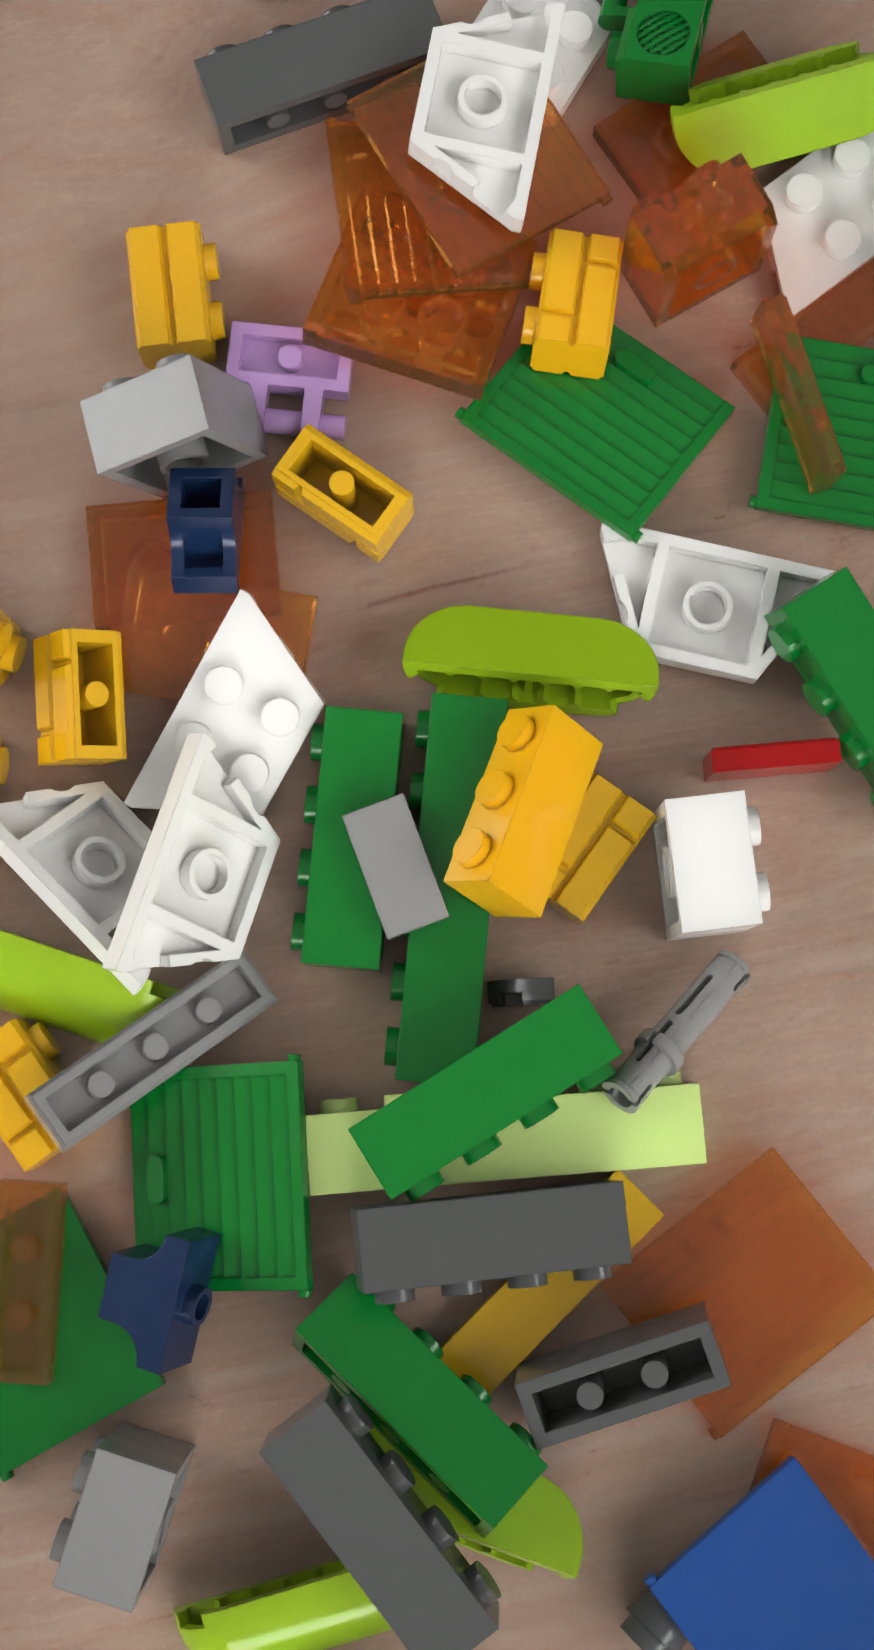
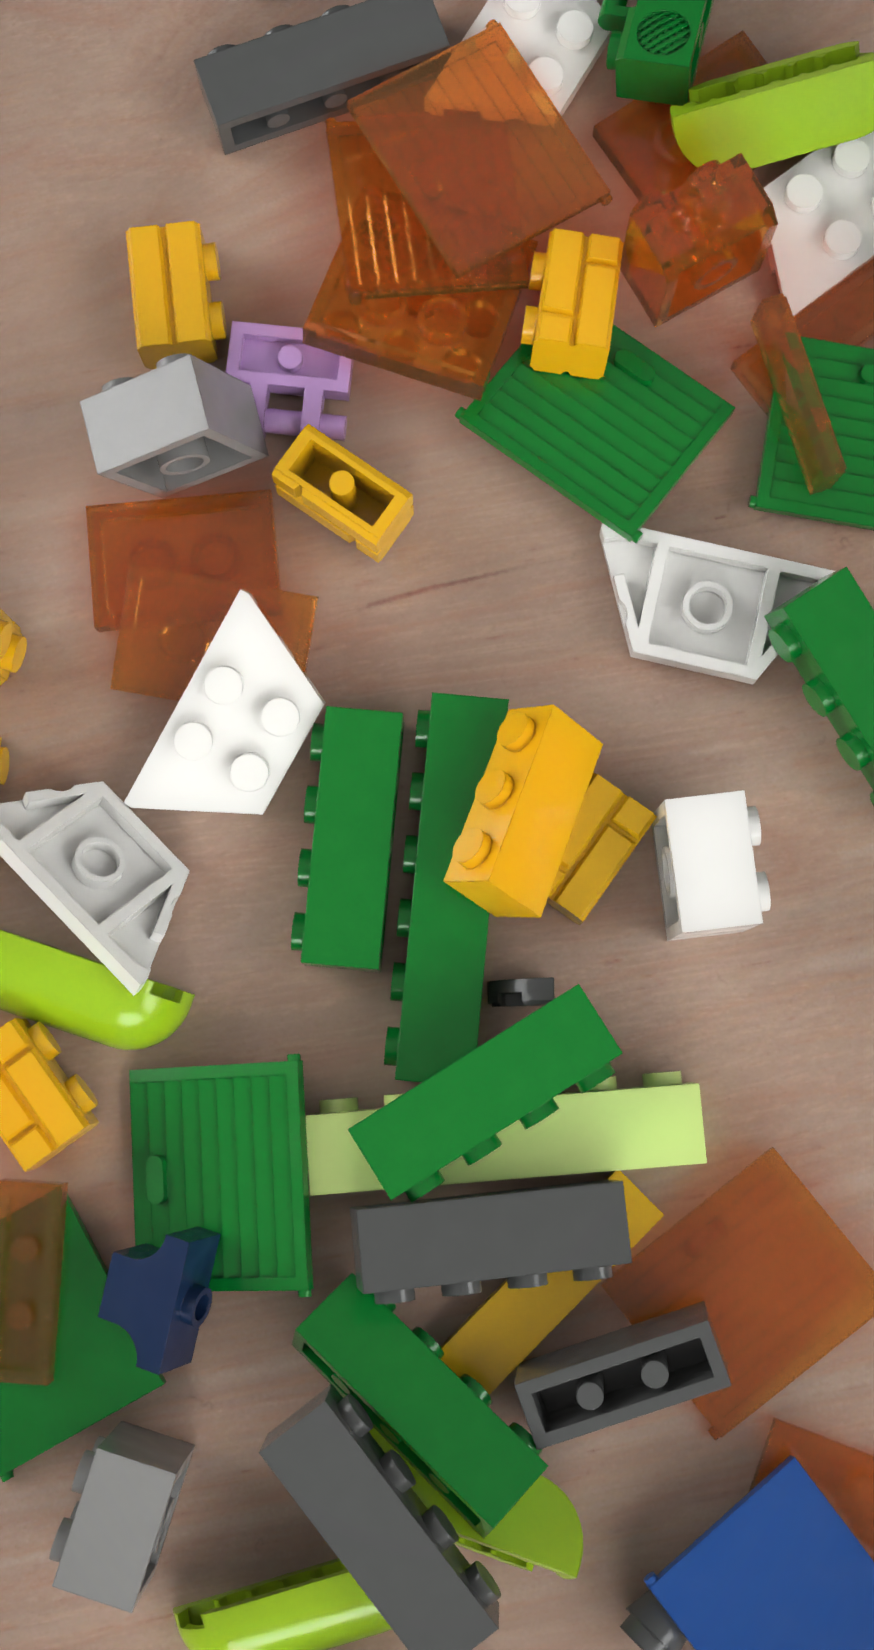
(79, 698): yellow brick -> none
(149, 1051): light grey tile -> none
(197, 871): white wing -> none
(205, 529): dark blue brick -> none
(395, 866): light grey tile -> none
(487, 107): white wing -> none
(532, 658): lime brick -> none
(662, 1048): light grey pin -> none
(771, 759): red tile -> none

